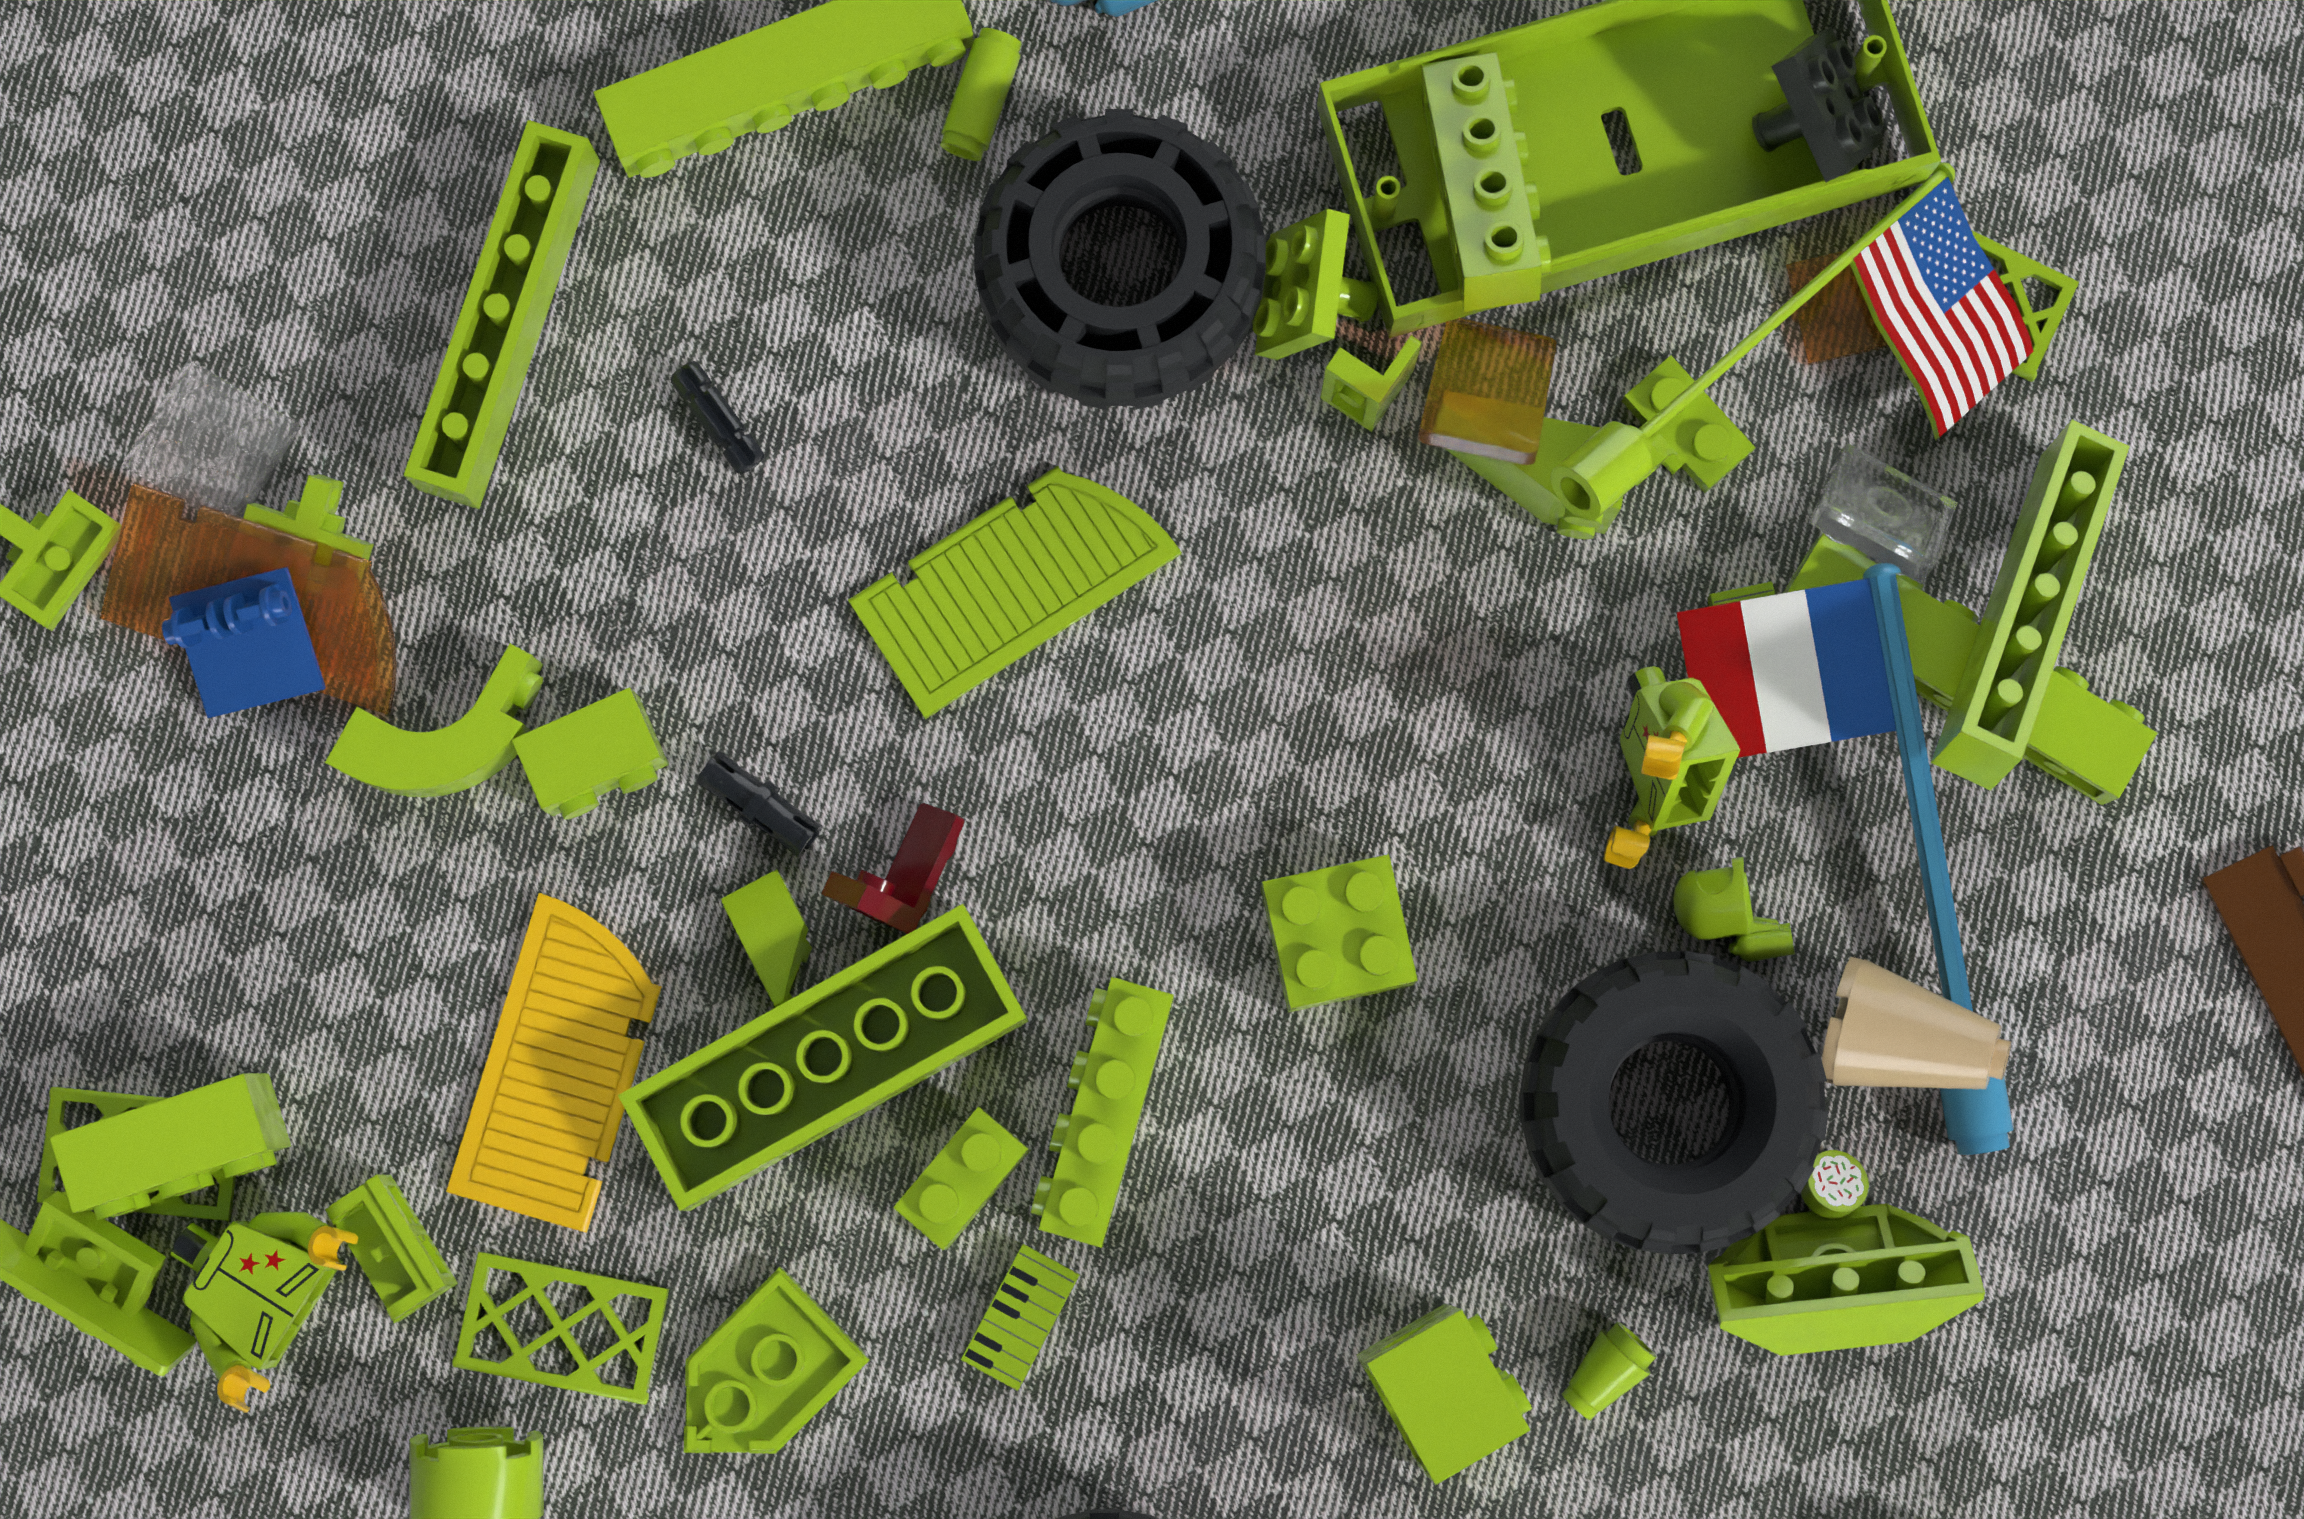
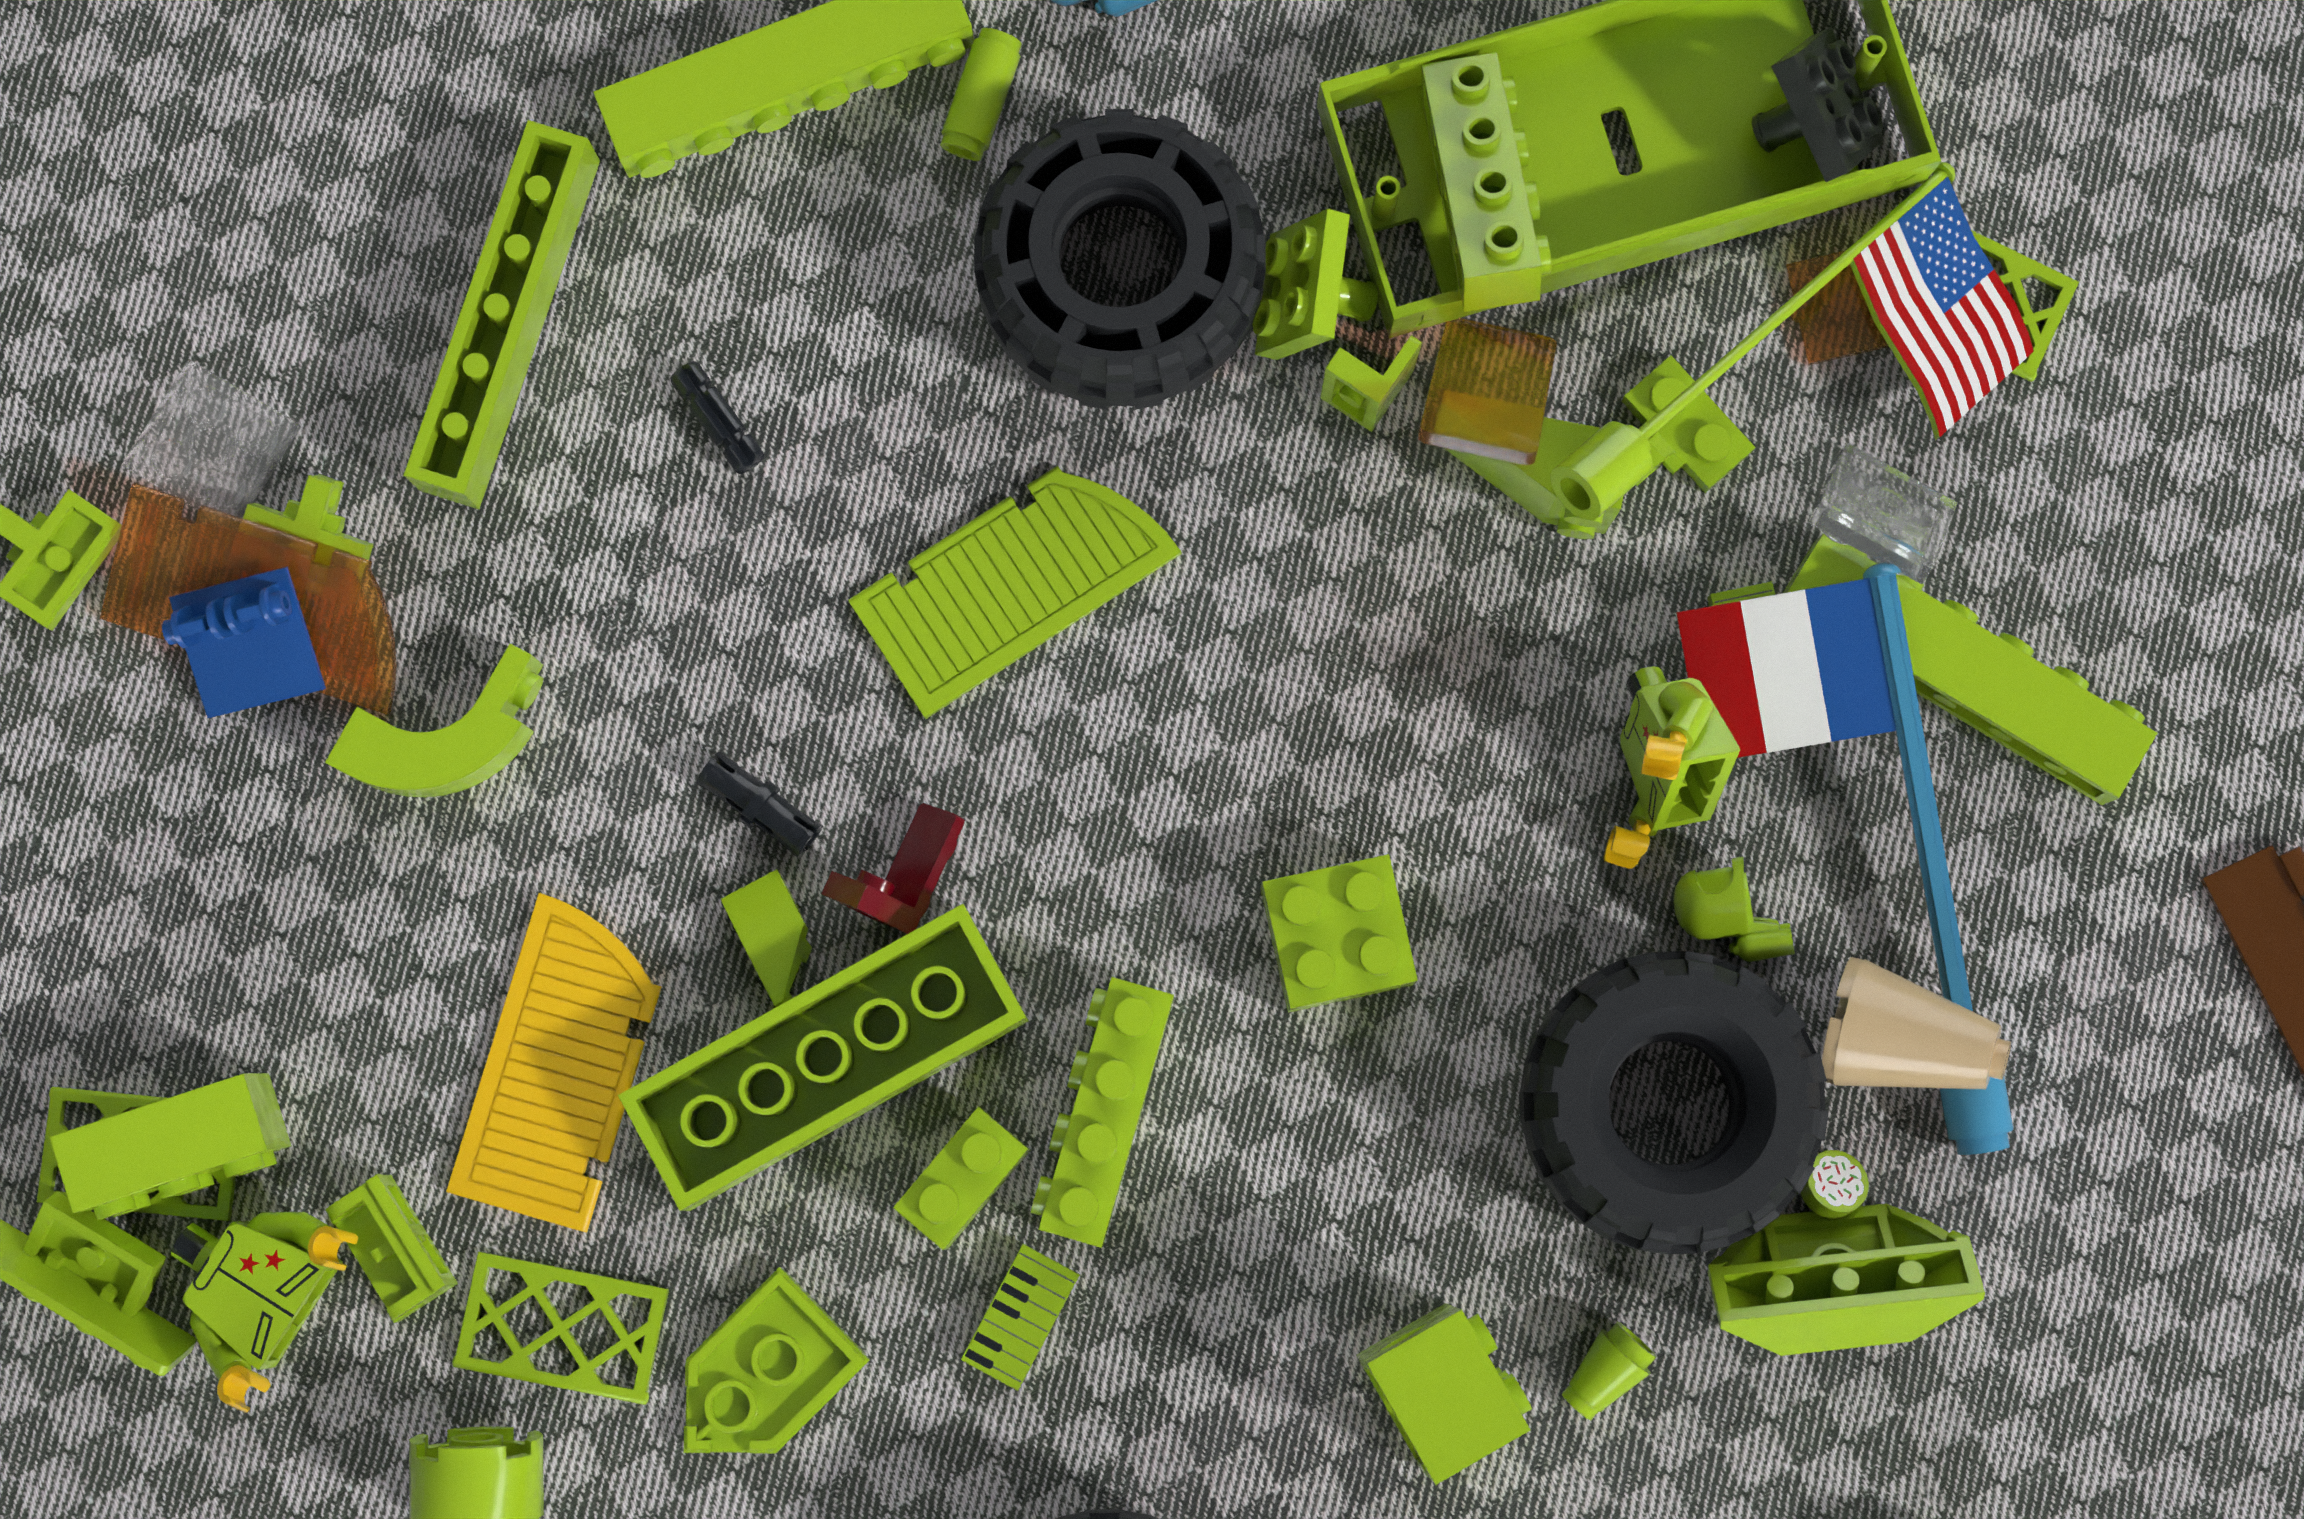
(591, 754): lime brick -> none
(2030, 606): lime brick -> none

